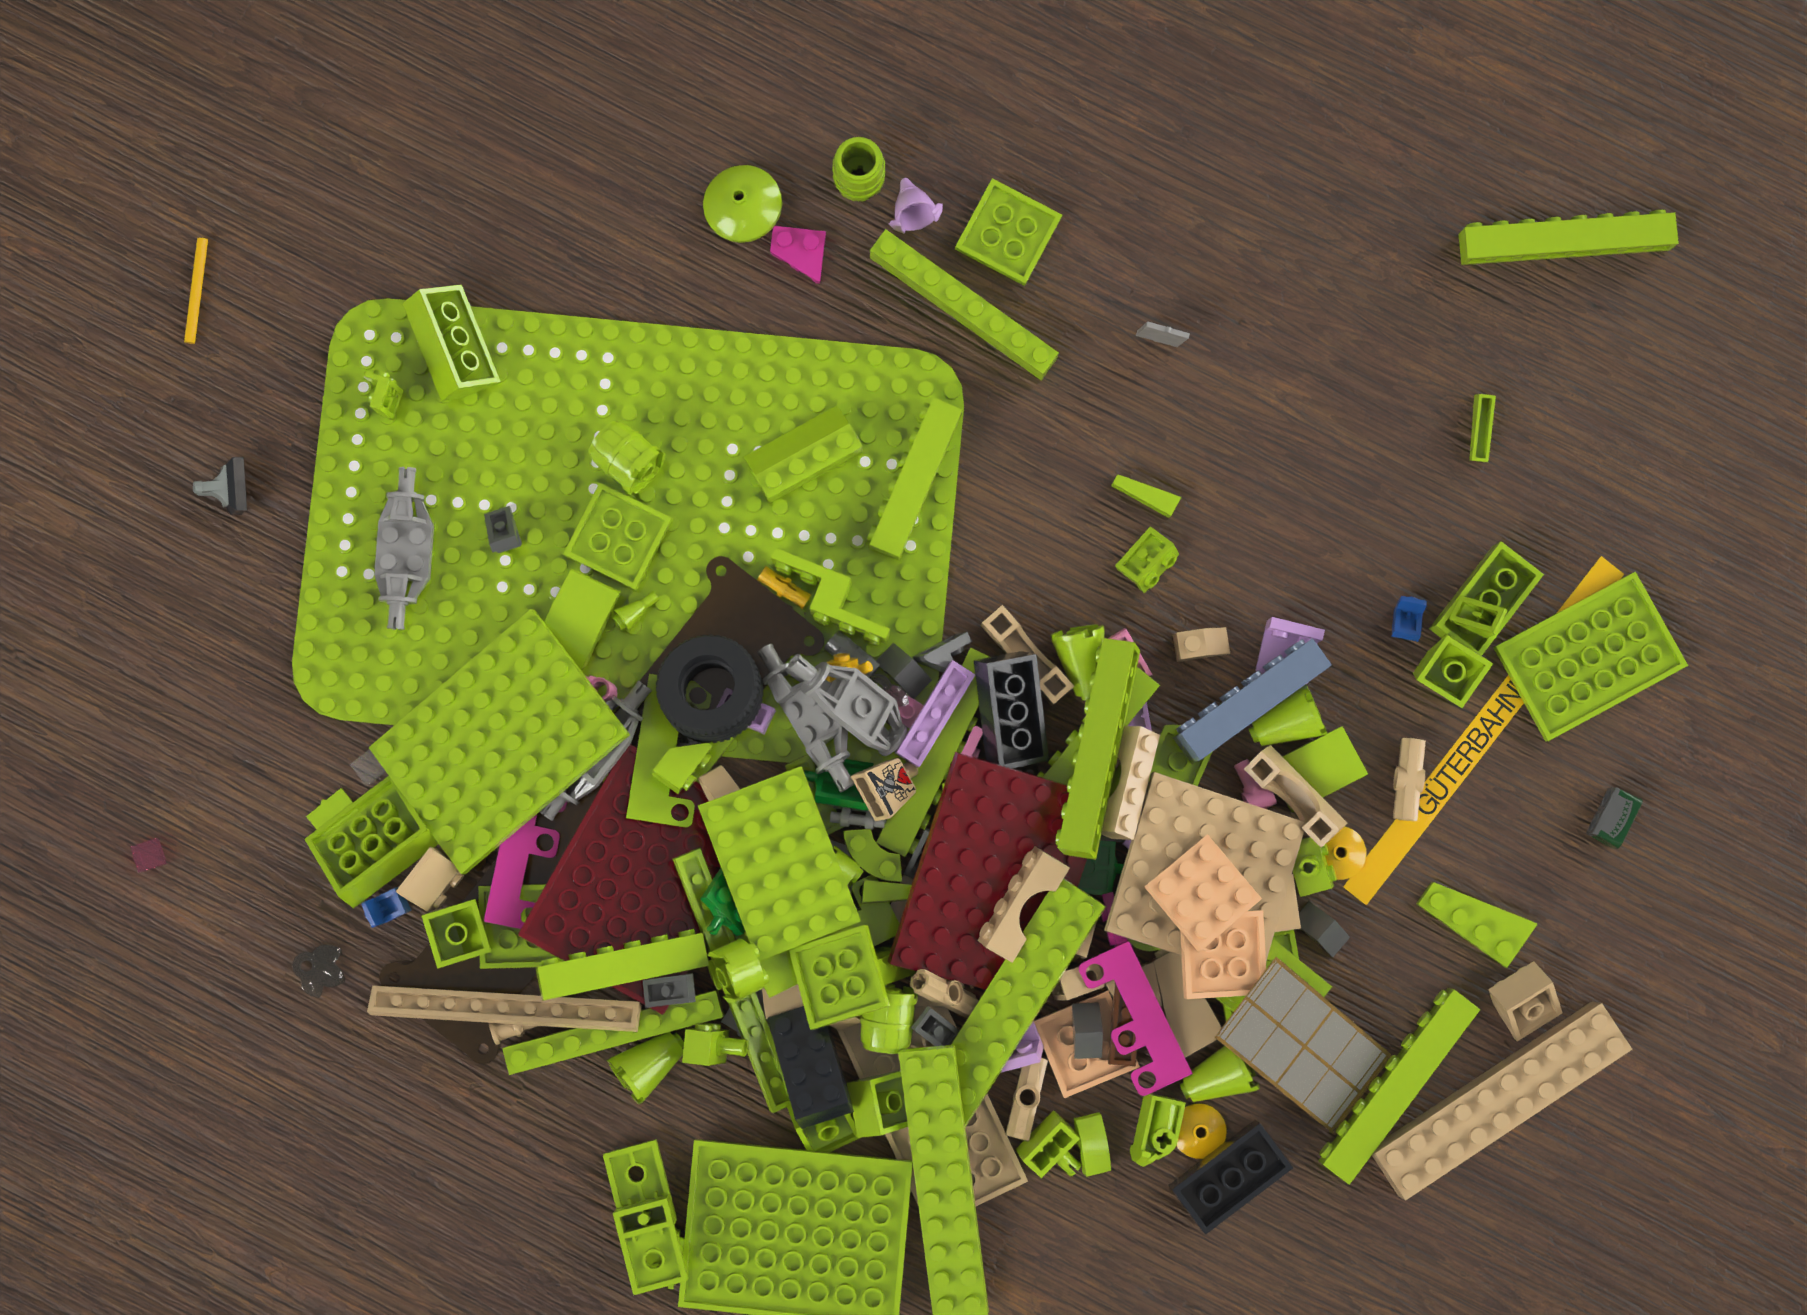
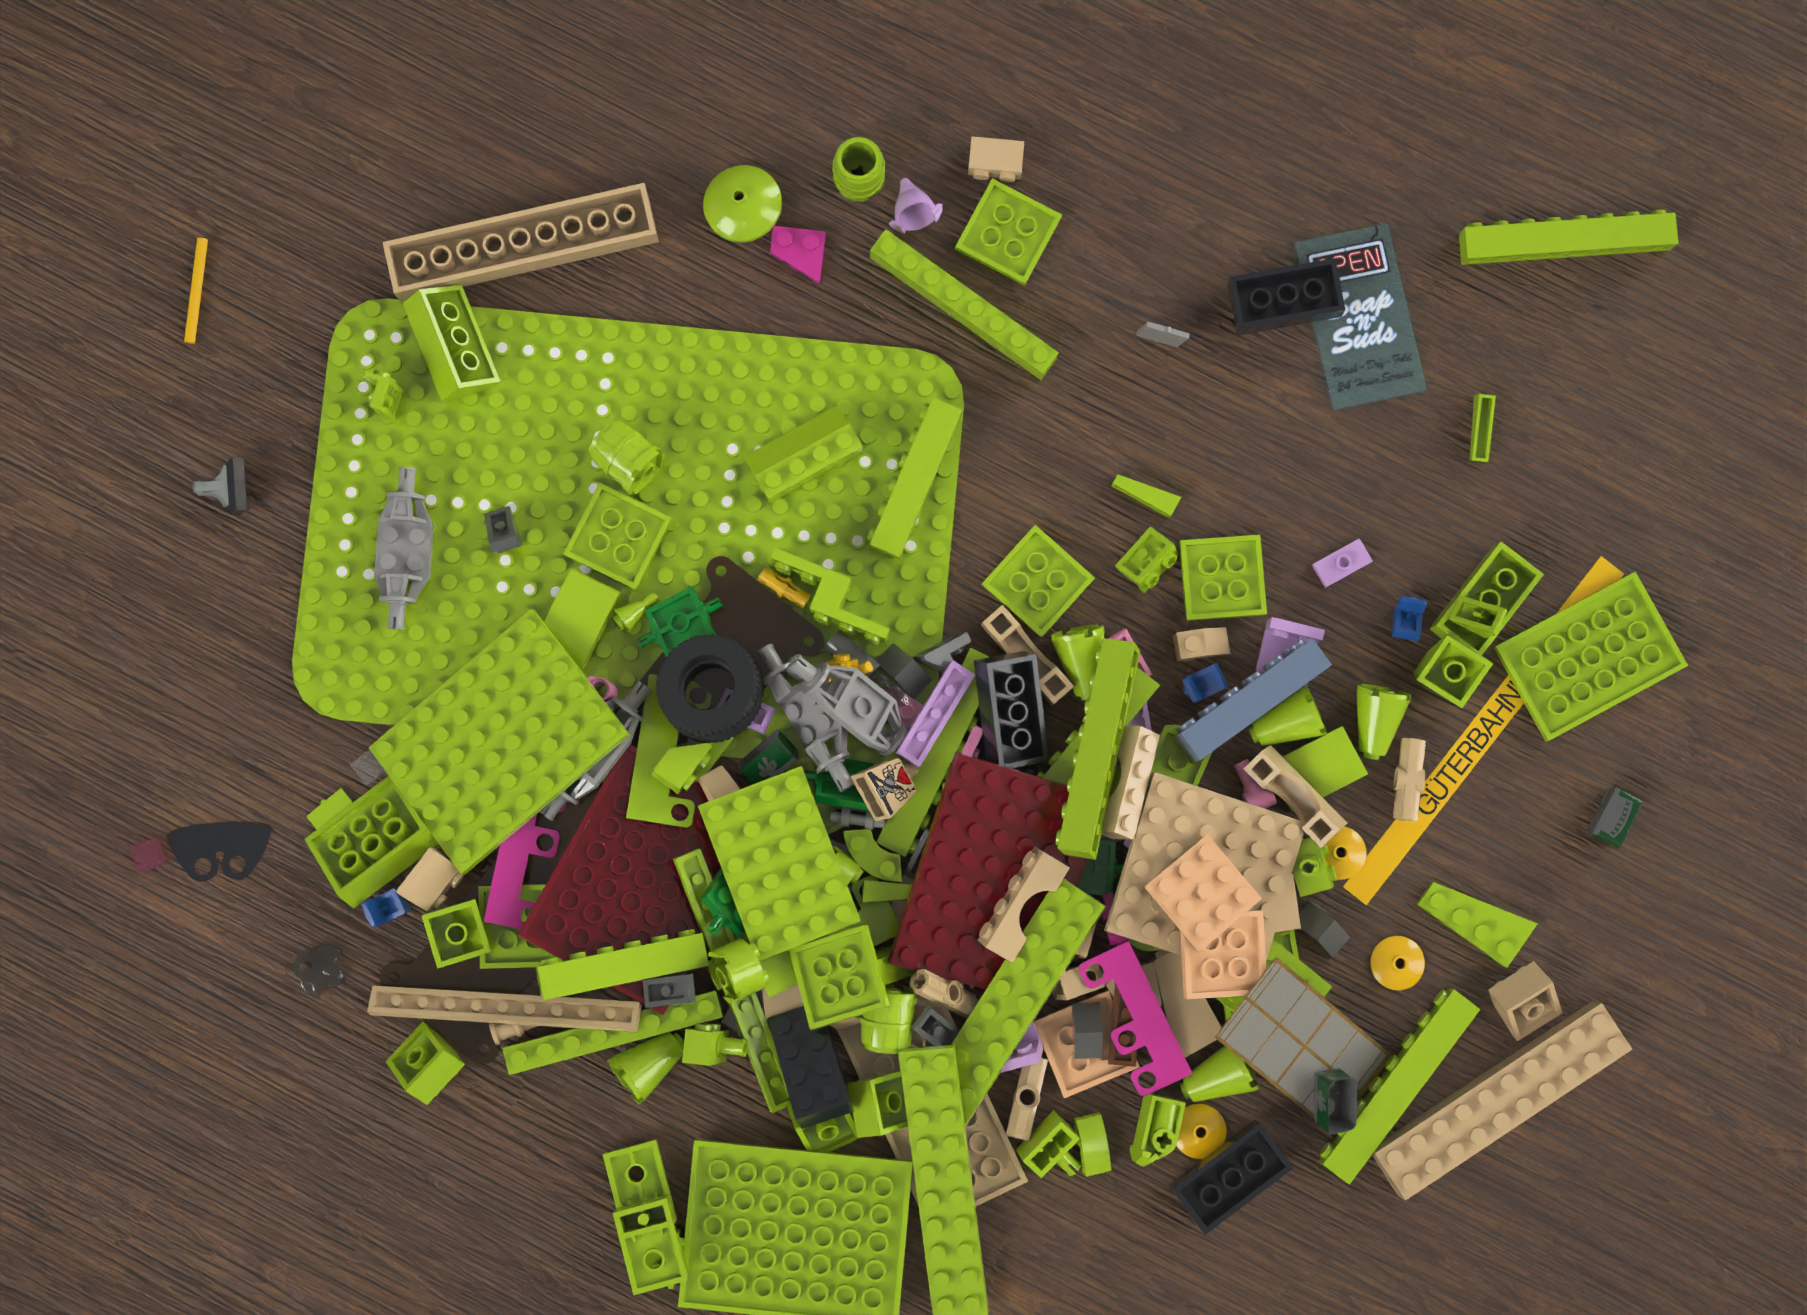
(206, 839): none -> black piece
(424, 1063): none -> lime slope
(522, 241): none -> tan brick
(679, 620): none -> green plate
(768, 758): none -> piece
(995, 159): none -> tan brick
(1038, 581): none -> lime plate
(1204, 683): none -> blue bracket
(1222, 577): none -> lime plate
(1286, 296): none -> black brick
(1342, 563): none -> lavender plate
(1345, 1112): none -> dark grey piece
(1372, 346): none -> clear light blue piece
(1378, 718): none -> lime cone
(1384, 959): none -> yellow dish

